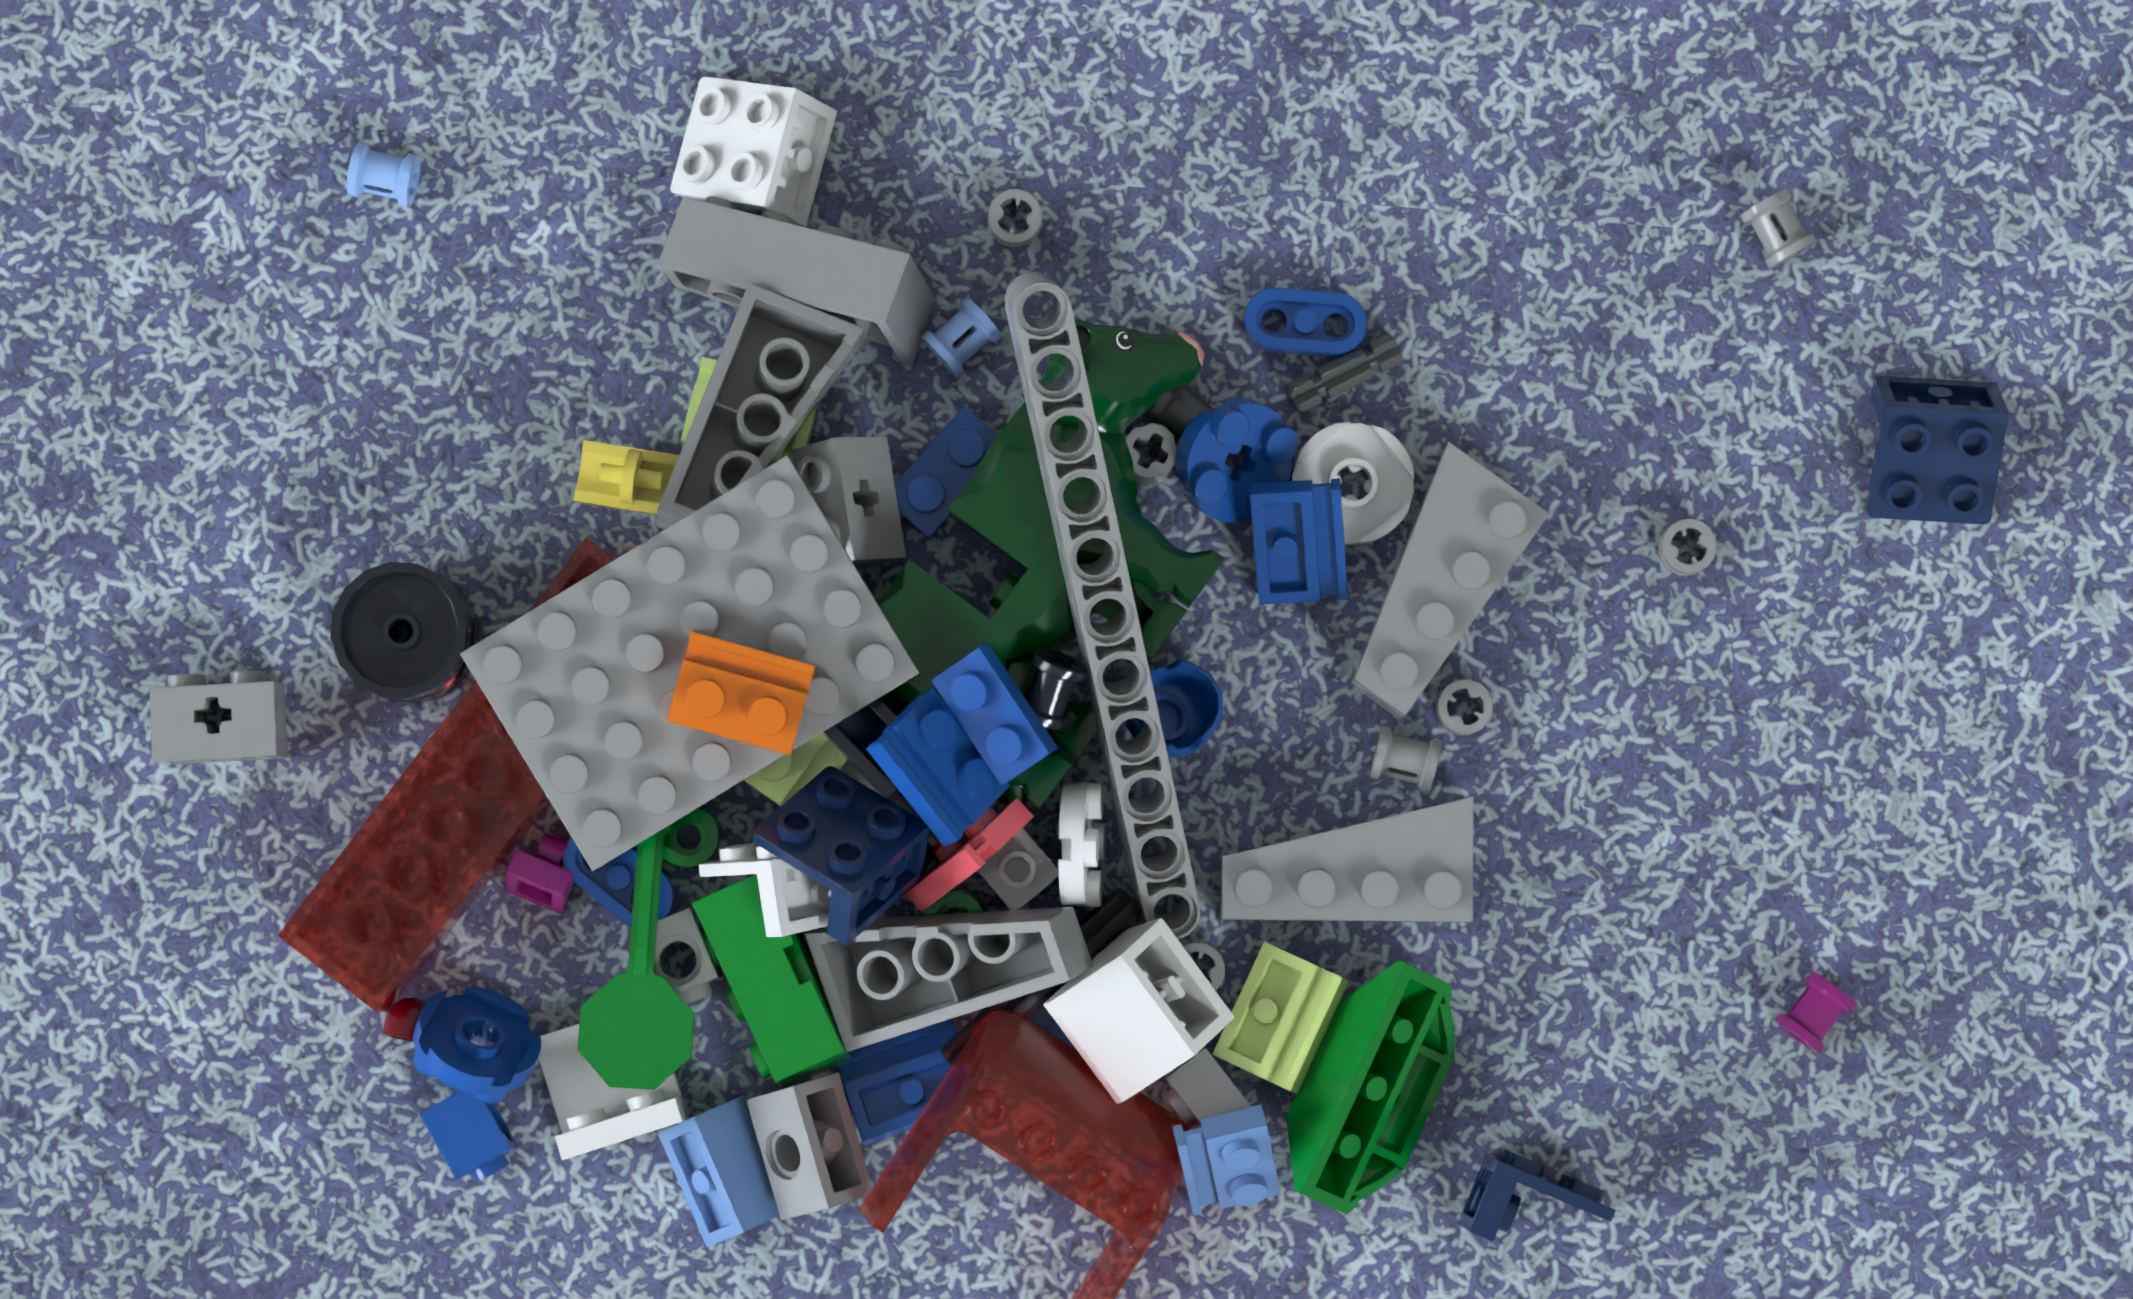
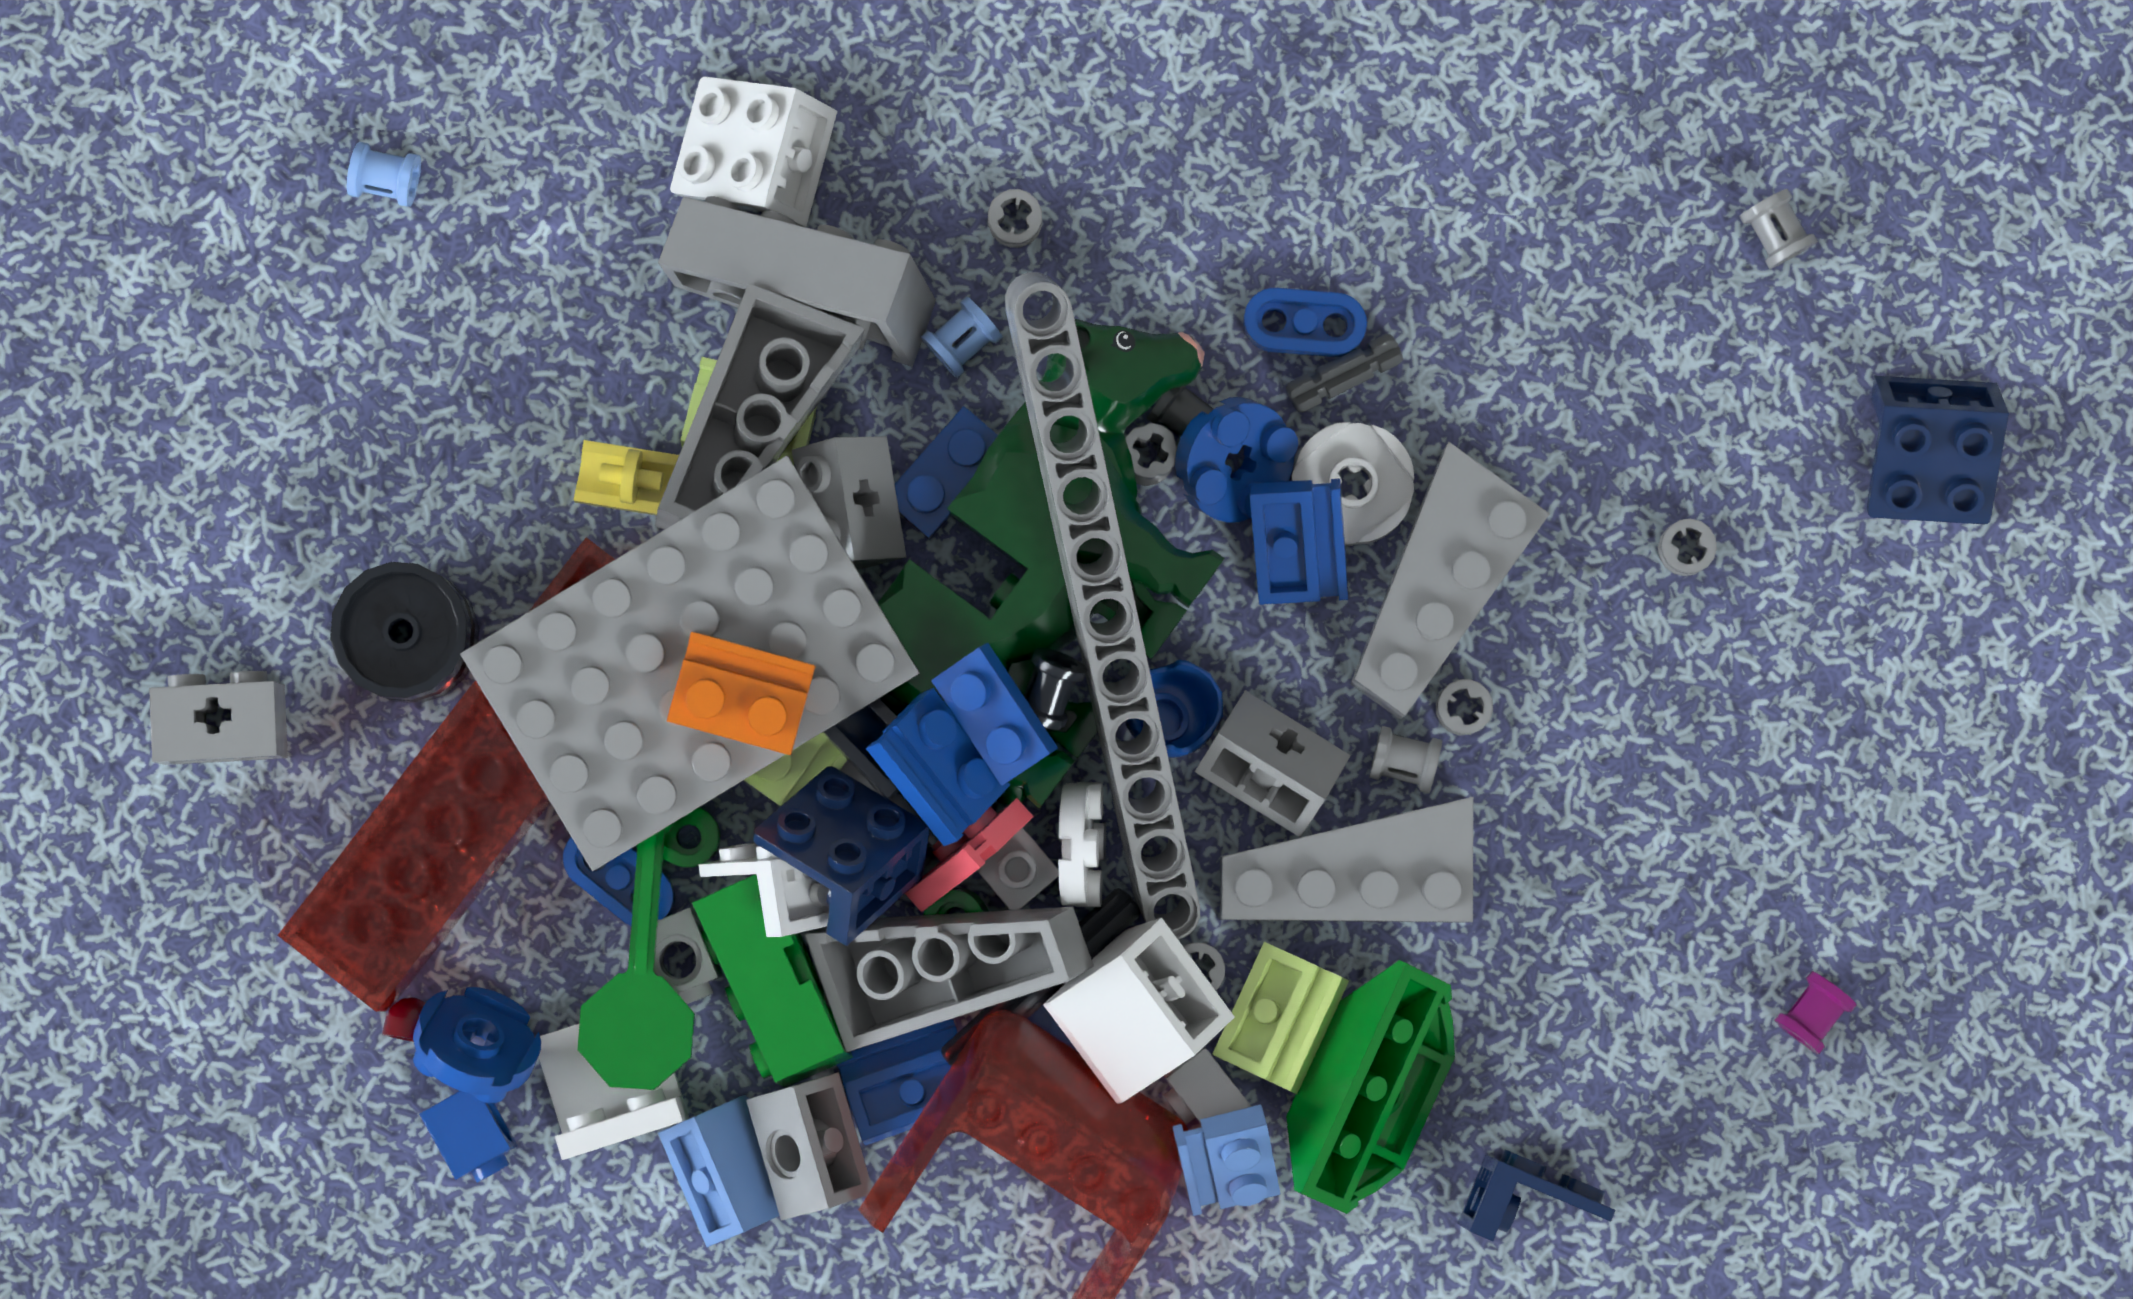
(541, 877): magenta tile -> none
(1273, 763): none -> light grey brick

